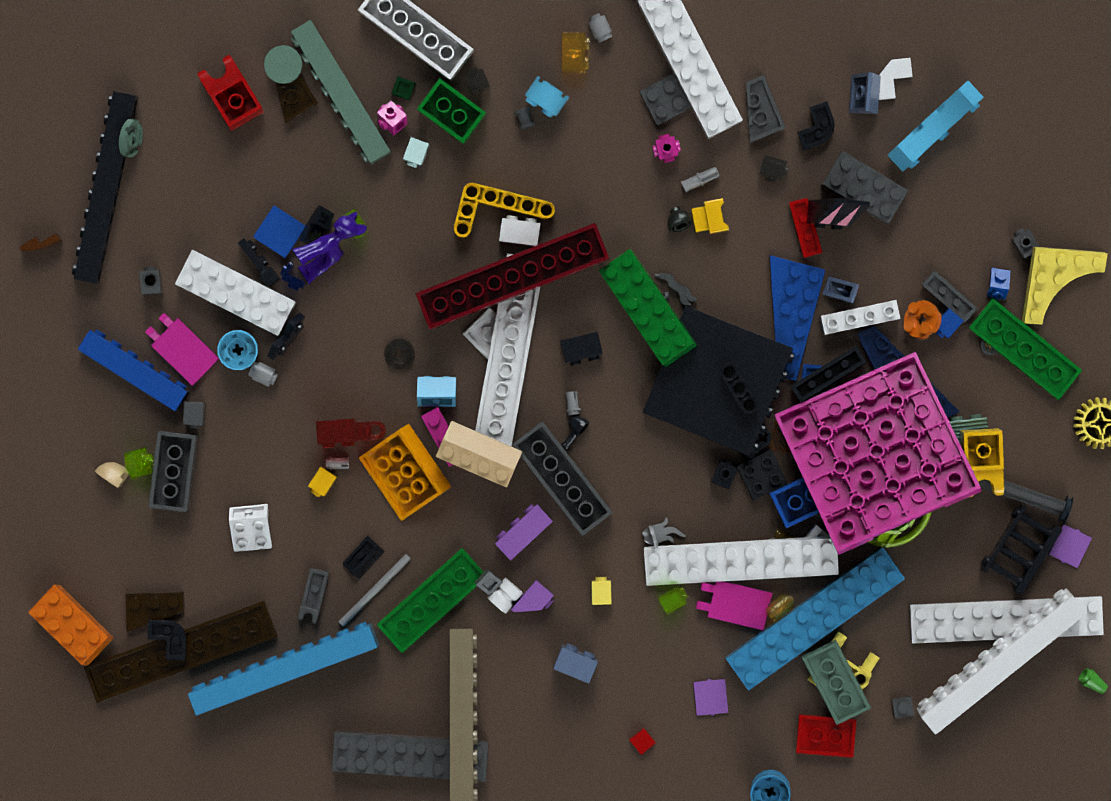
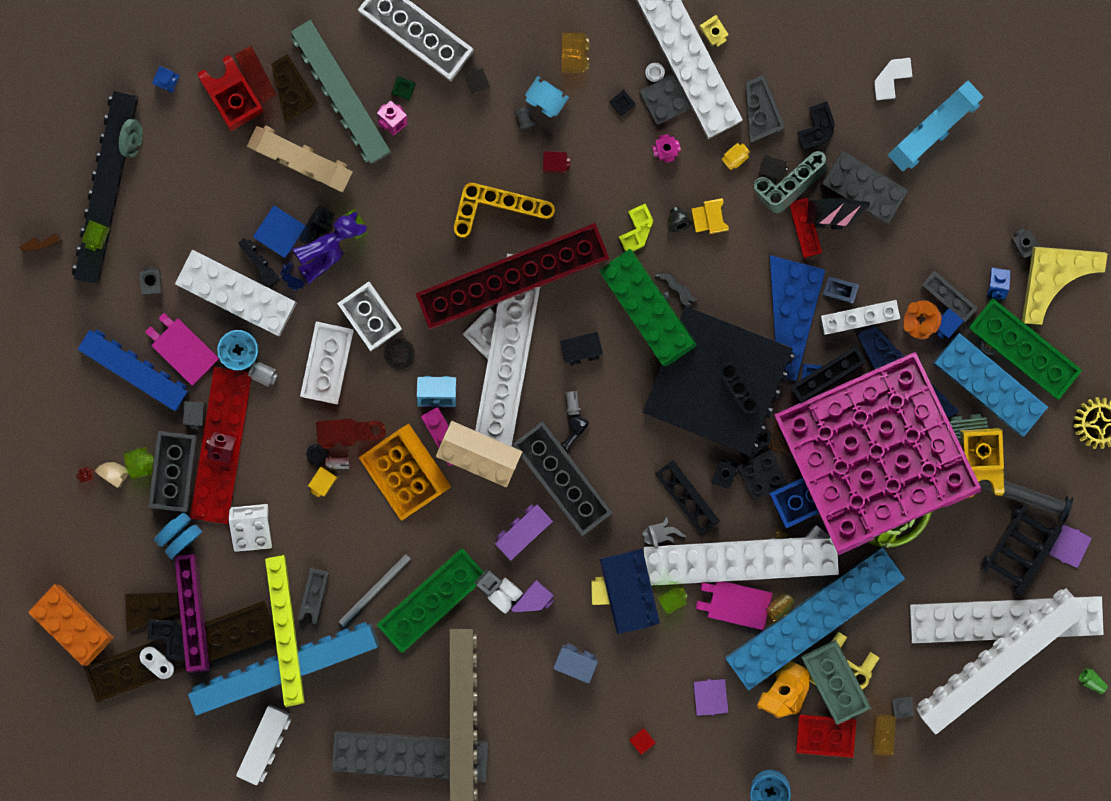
(85, 474): none -> clear red plate
(95, 235): none -> clear neon green brick
(157, 662): none -> white plate
(165, 79): none -> blue brick
(175, 532): none -> dark azure wheel
(192, 613): none -> magenta brick
(220, 447): none -> dark red brick
(226, 416): none -> red plate
(256, 75): none -> clear red slope
(263, 744): none -> white brick
(281, 345): black plate -> none
(283, 64): sand green tile -> none
(284, 631): none -> neon yellow plate
(300, 158): none -> tan brick
(316, 454): none -> black tile
(327, 363): none -> white plate
(363, 557): black slope -> none
(370, 316): none -> white brick
(415, 153): light aqua brick -> none
(451, 111): green brick -> none
(519, 232): white brick -> none
(555, 162): none -> dark red brick
(600, 27): light grey brick -> none
(622, 103): none -> black tile
(629, 591): none -> dark blue slope
(642, 221): none -> neon yellow tile
(654, 72): none -> white plate
(693, 493): none -> black fence
(700, 179): light grey axle -> none
(707, 27): none -> light yellow brick
(736, 156): none -> yellow brick
(797, 680): none -> light orange piece
(813, 165): none -> sand green beam
(864, 93): sand blue slope -> none
(883, 734): none -> clear yellow brick
(990, 385): none -> dark azure brick

